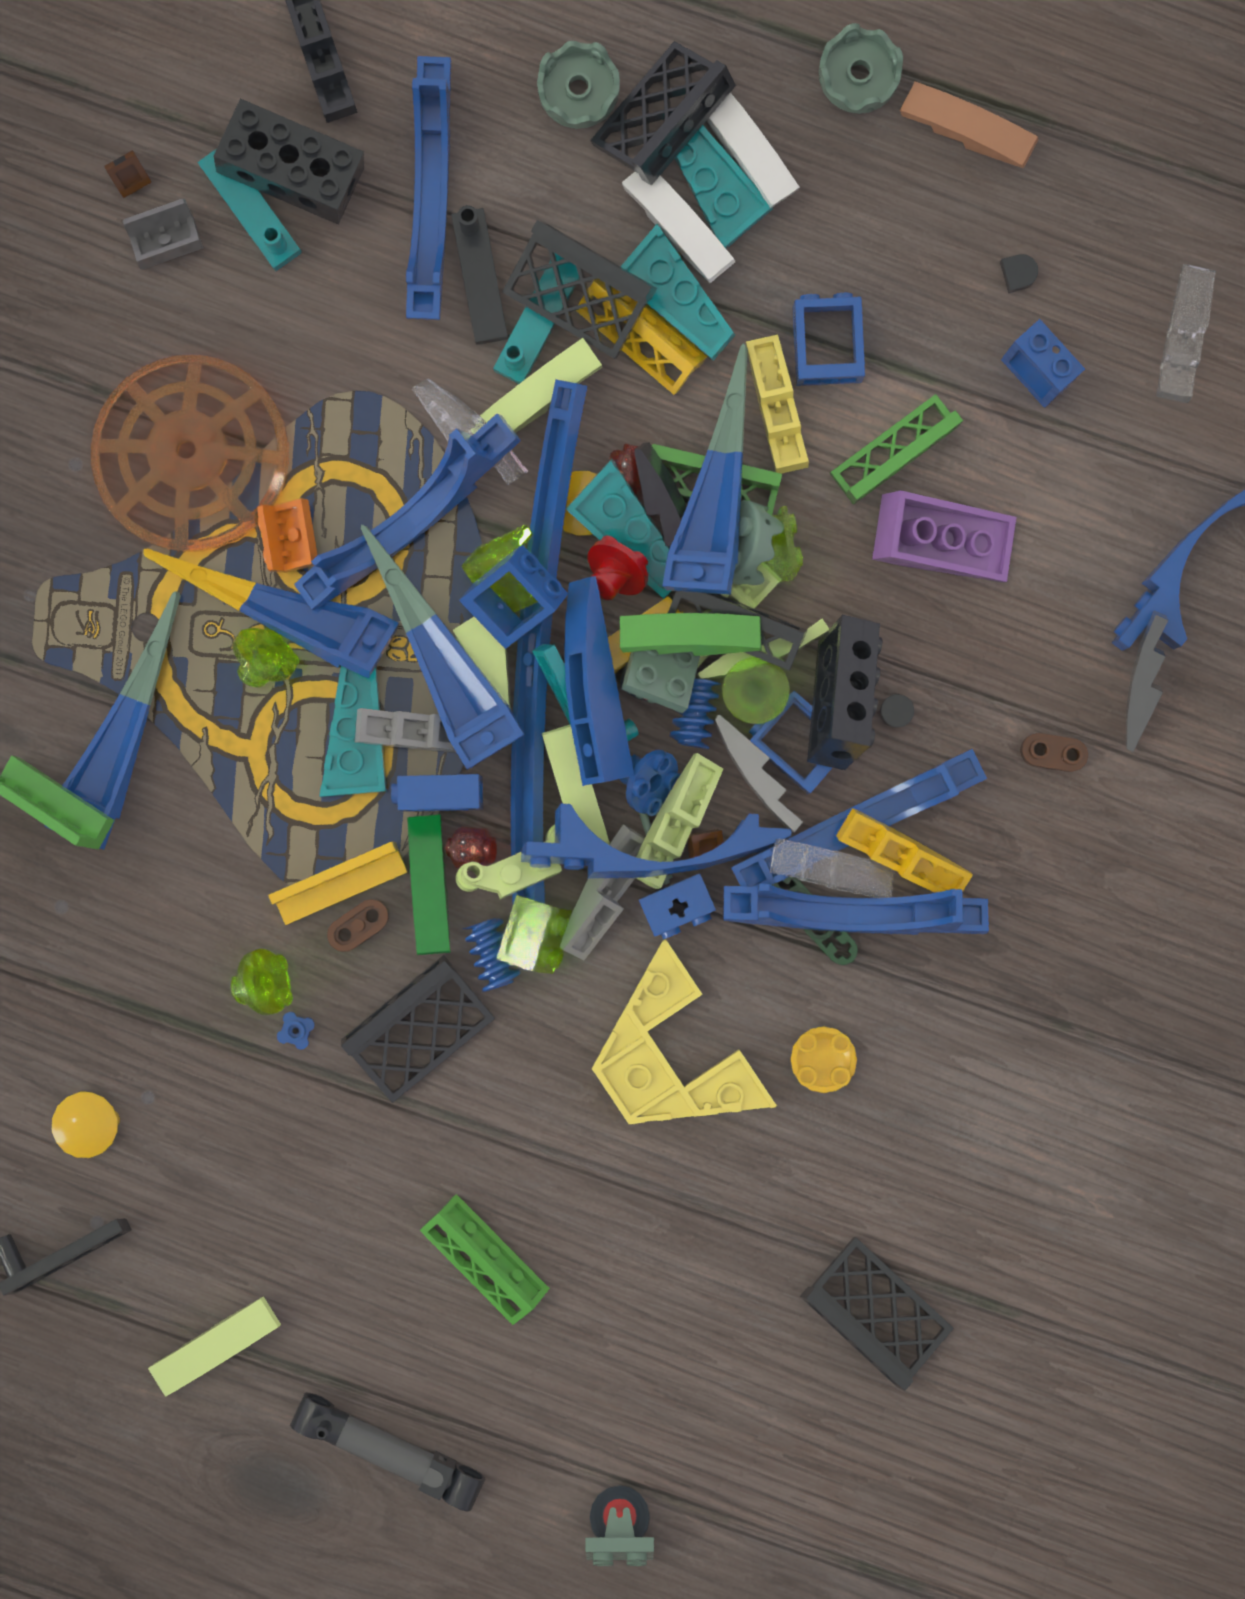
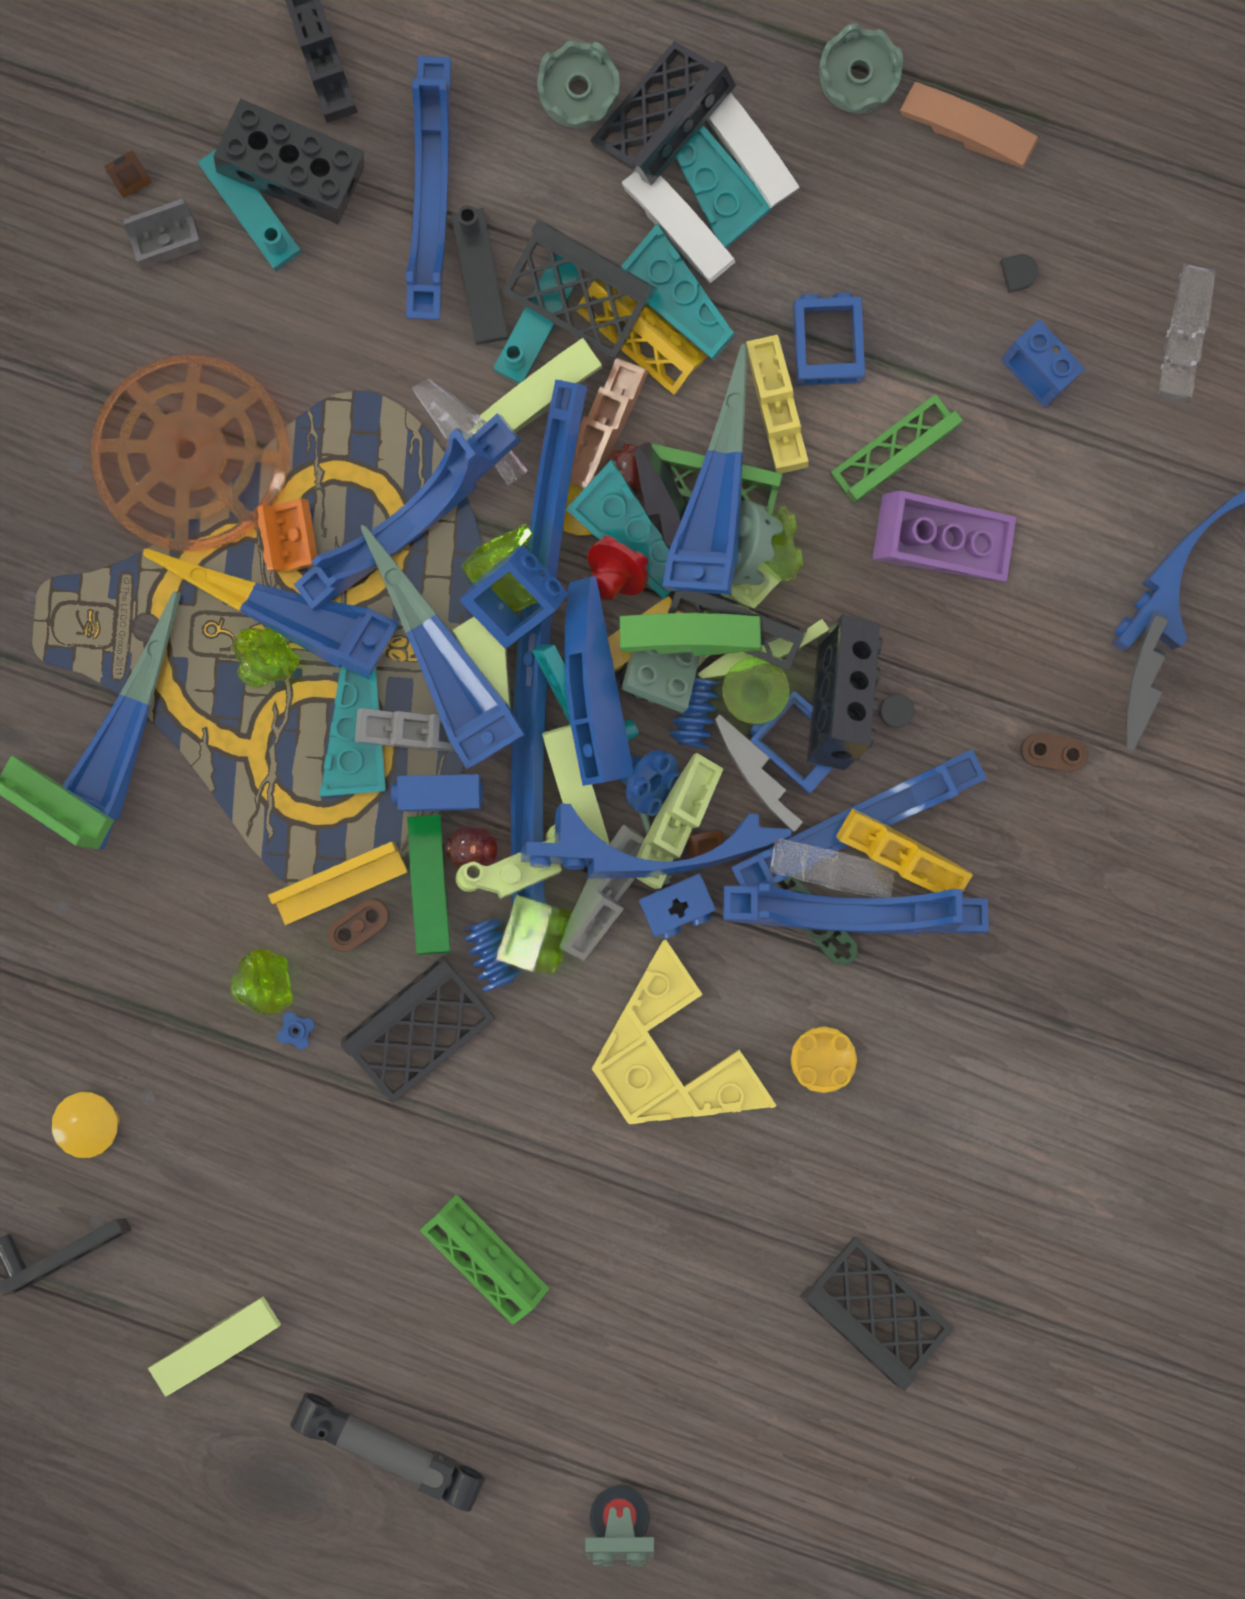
(606, 420): none -> nougat slope

